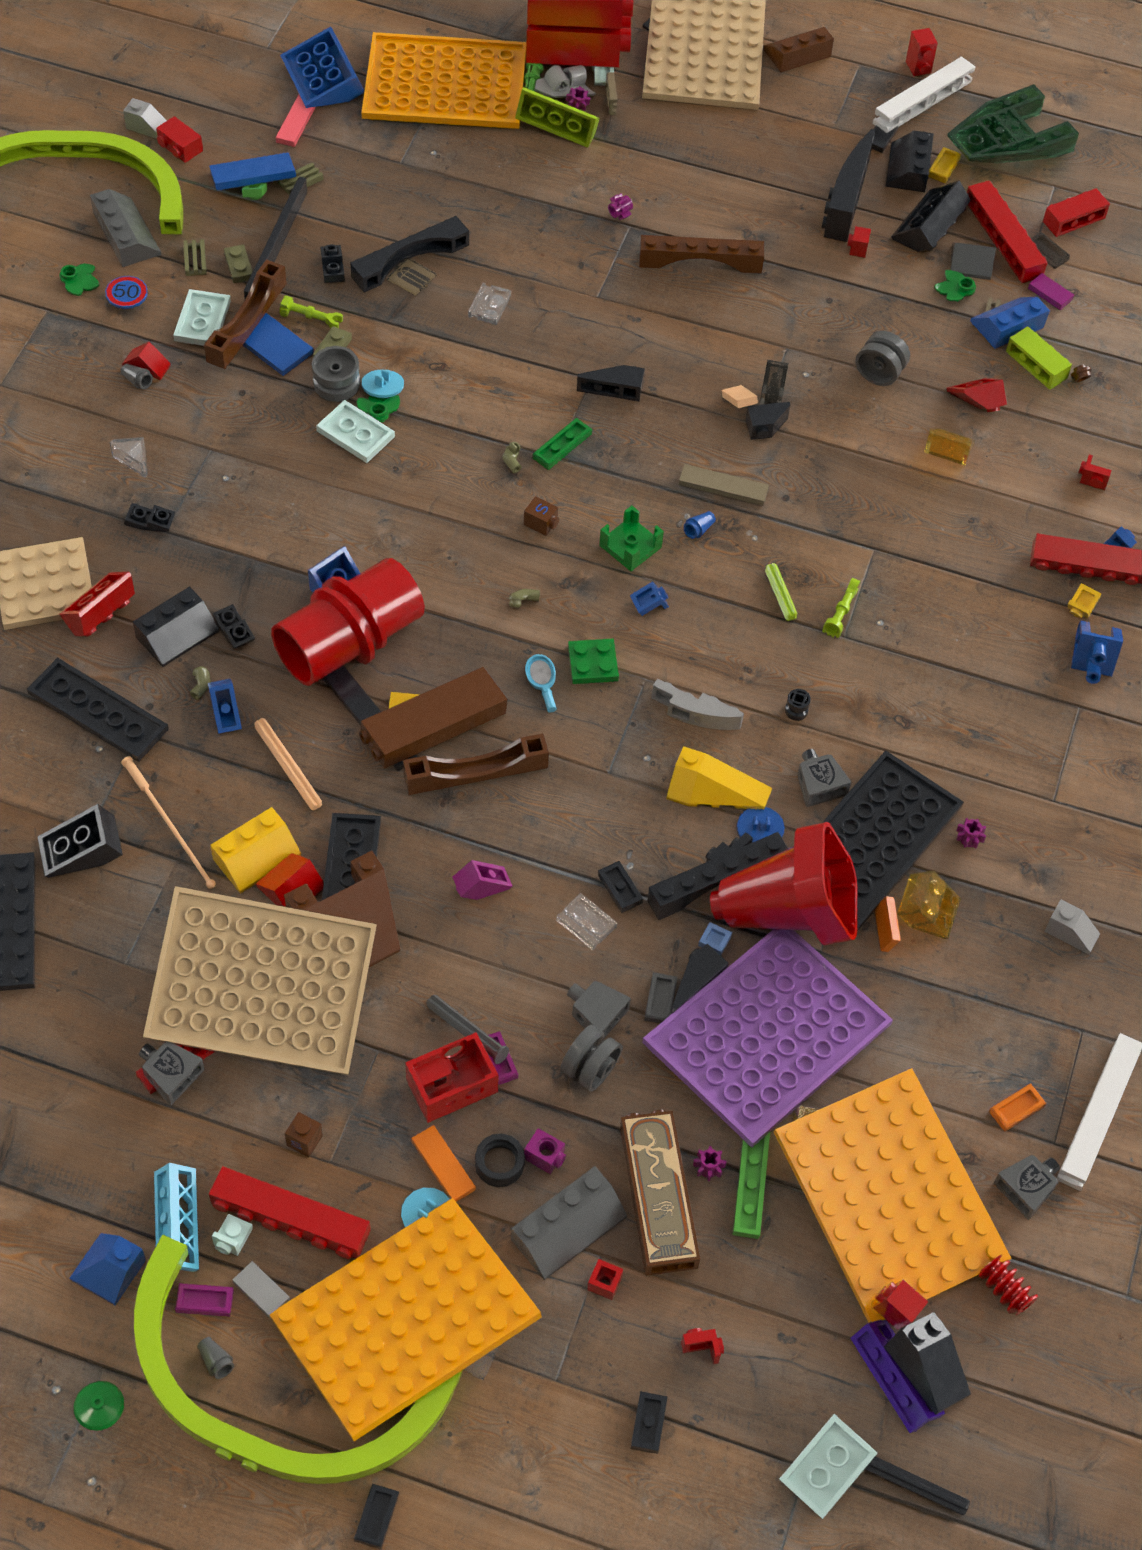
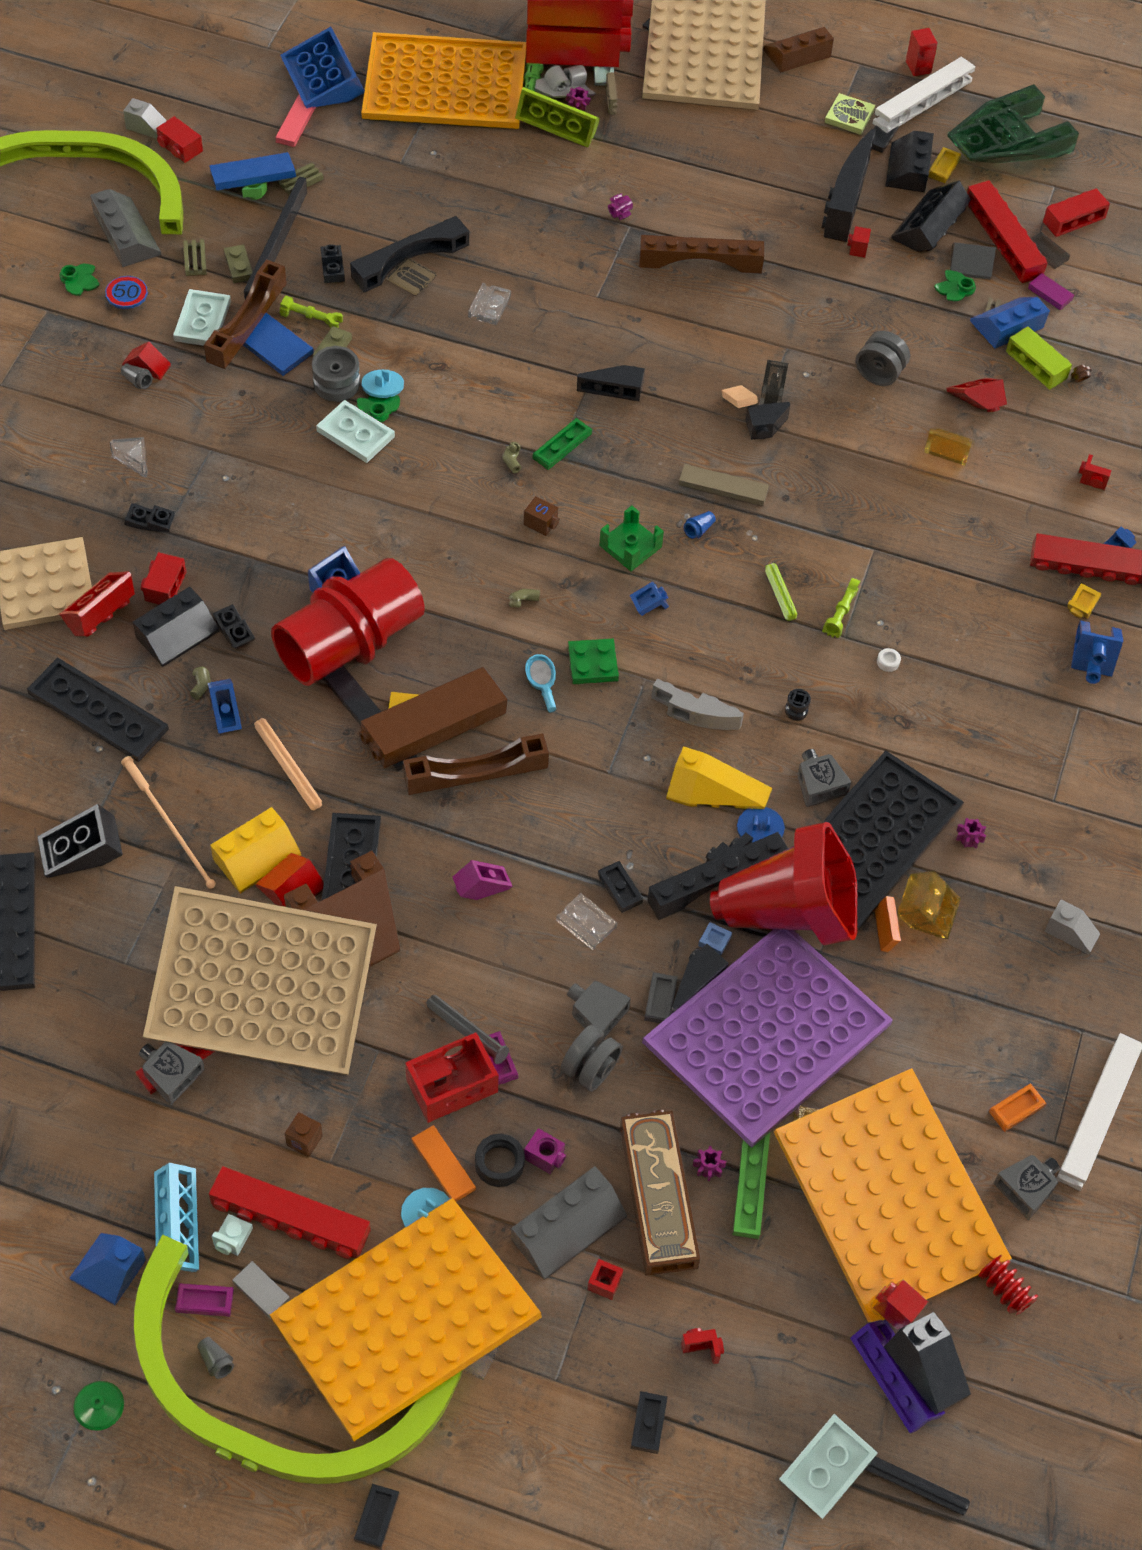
(163, 578): none -> red brick
(850, 113): none -> yellowish green tile
(888, 660): none -> white tile

